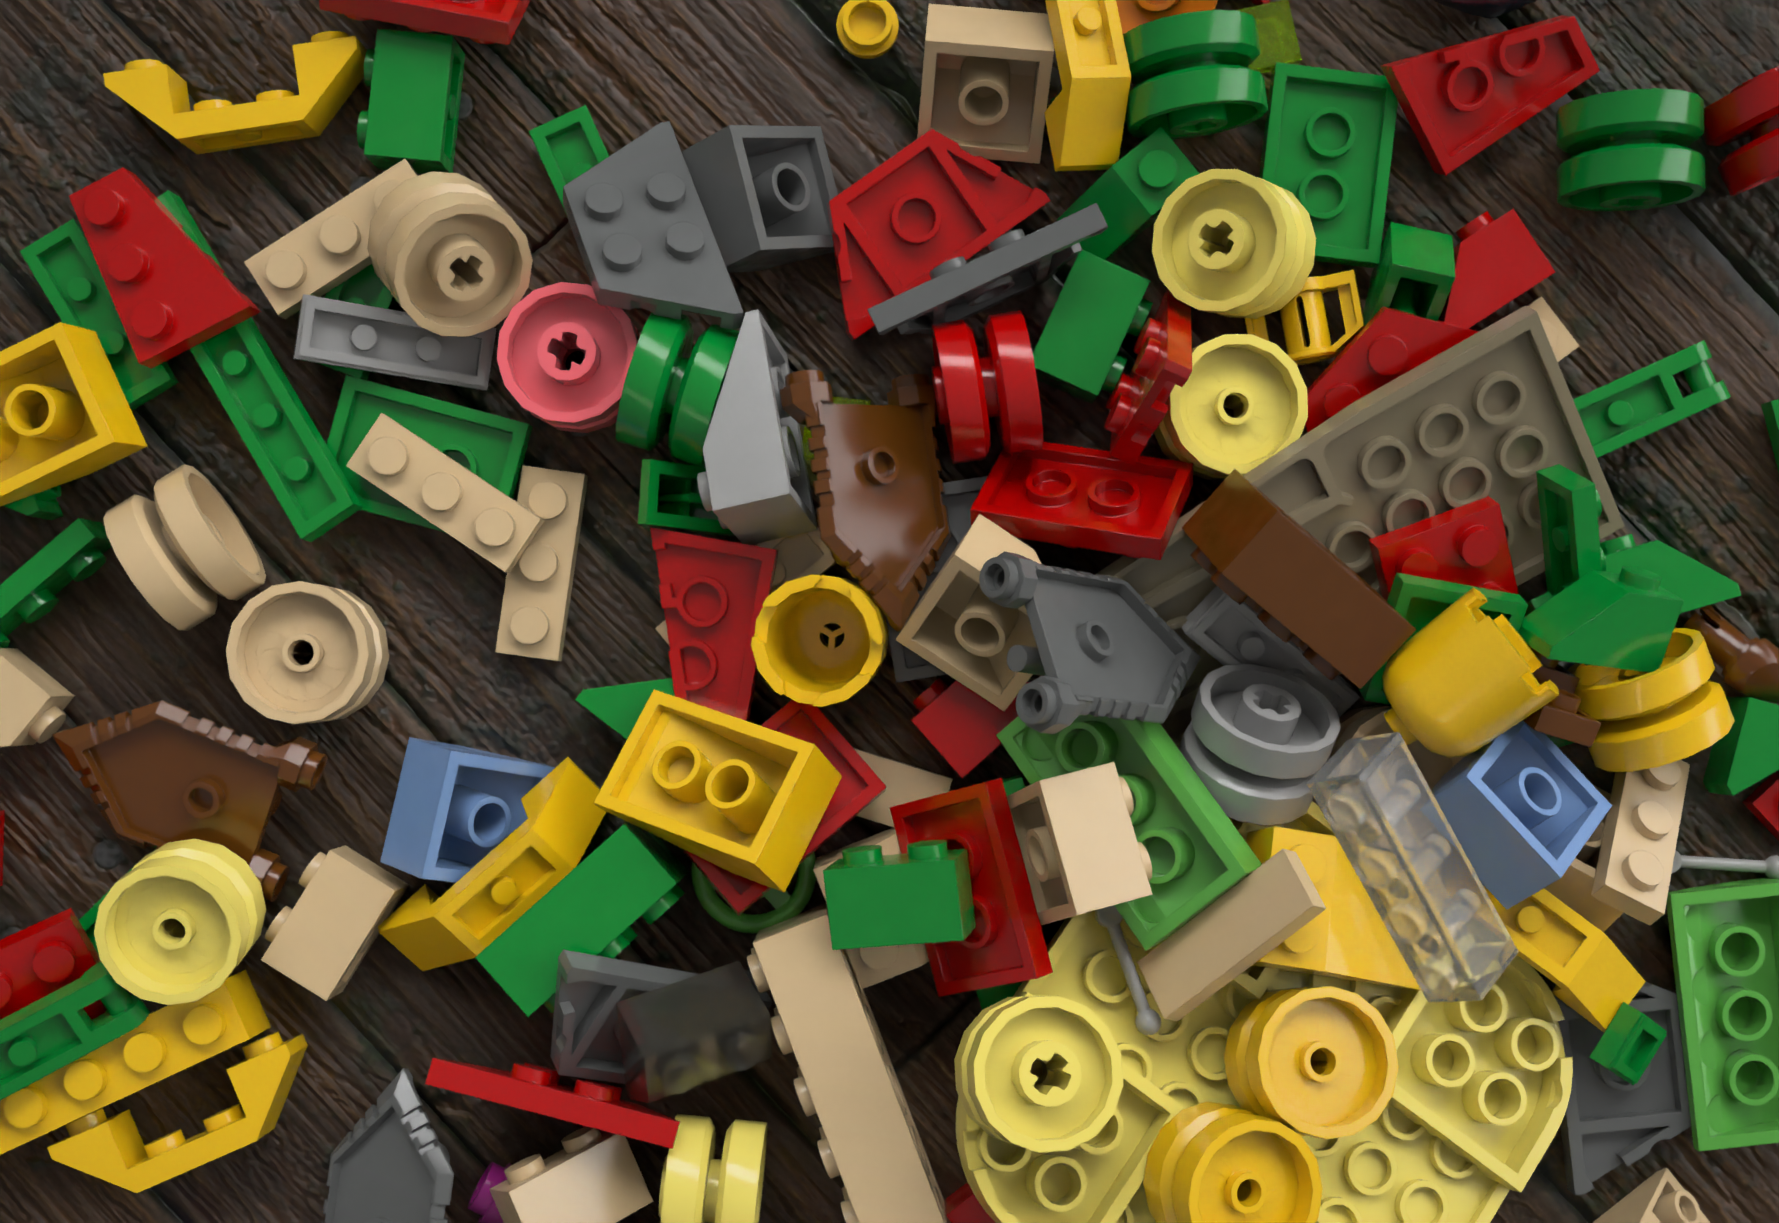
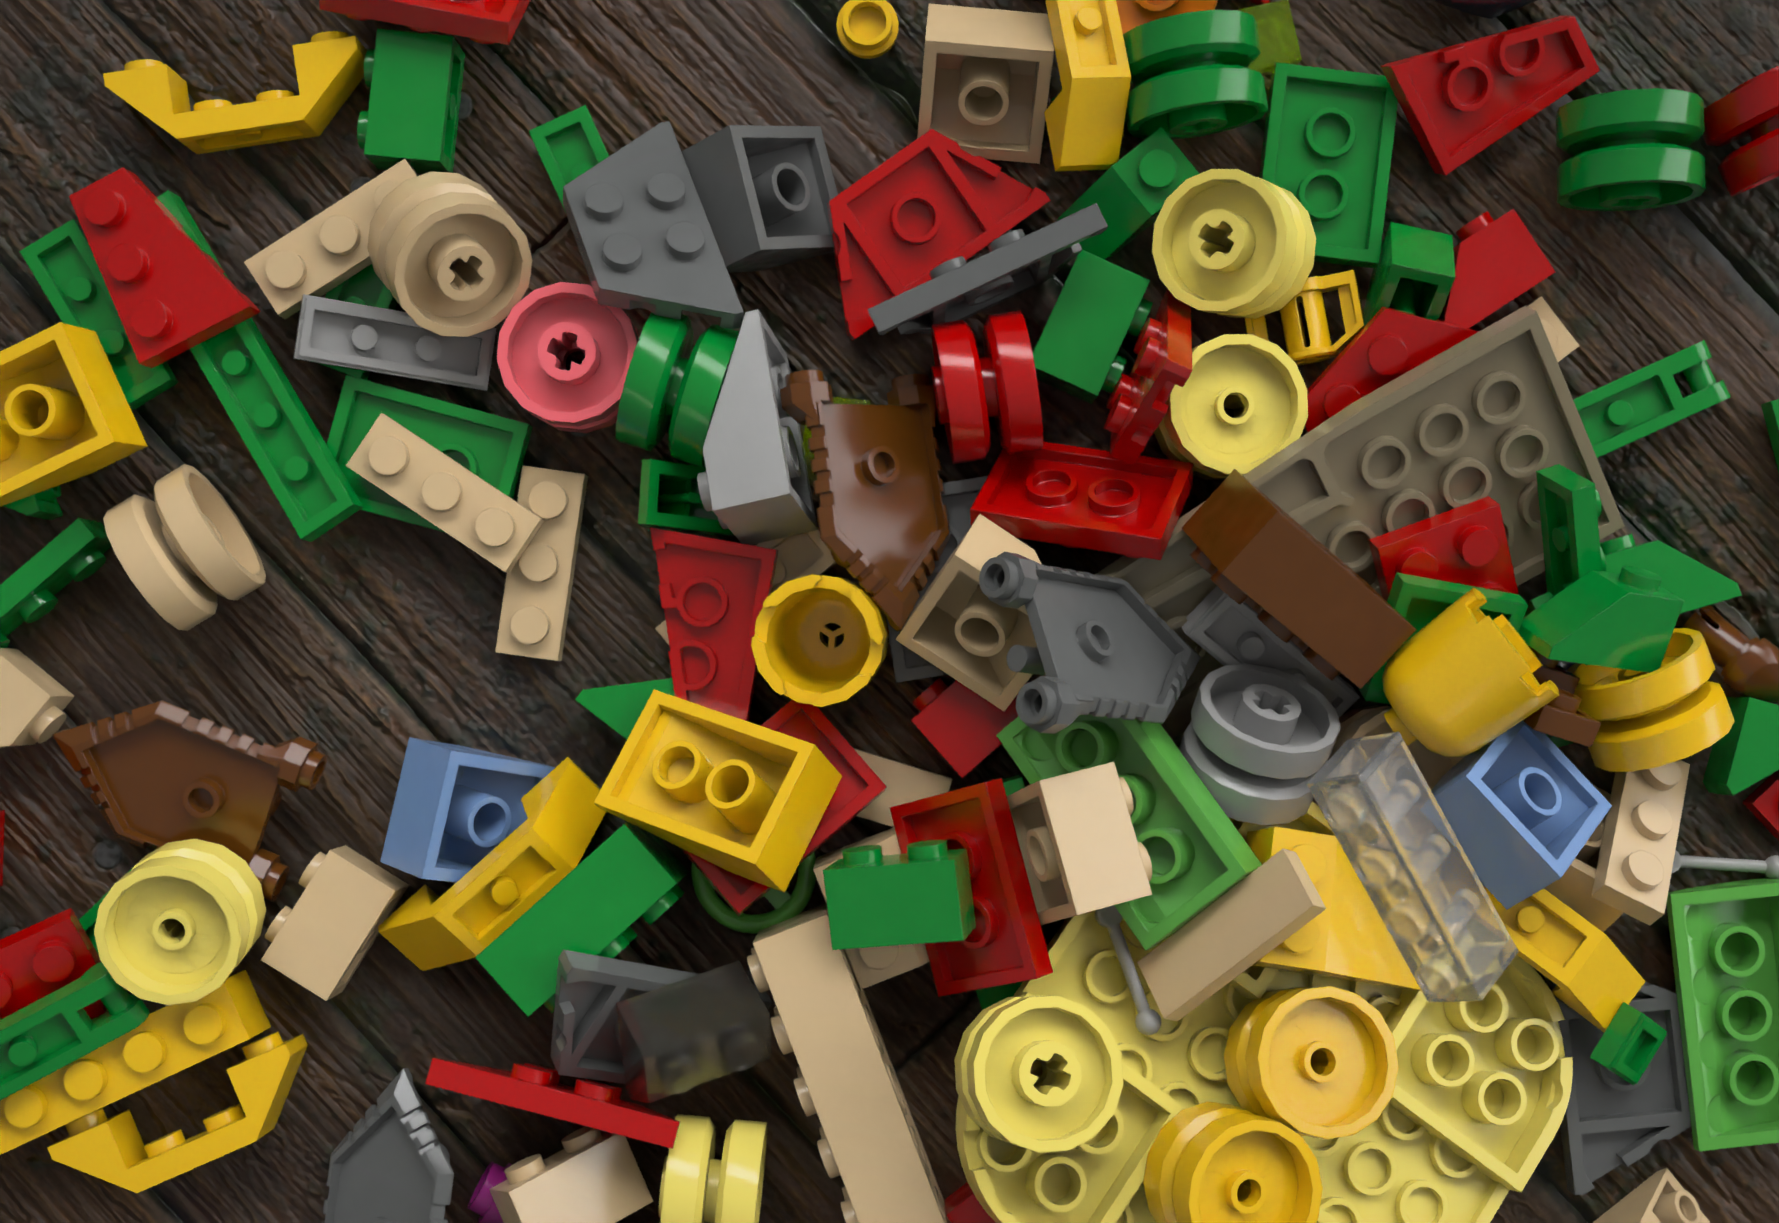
(269, 653): tan wheel -> none

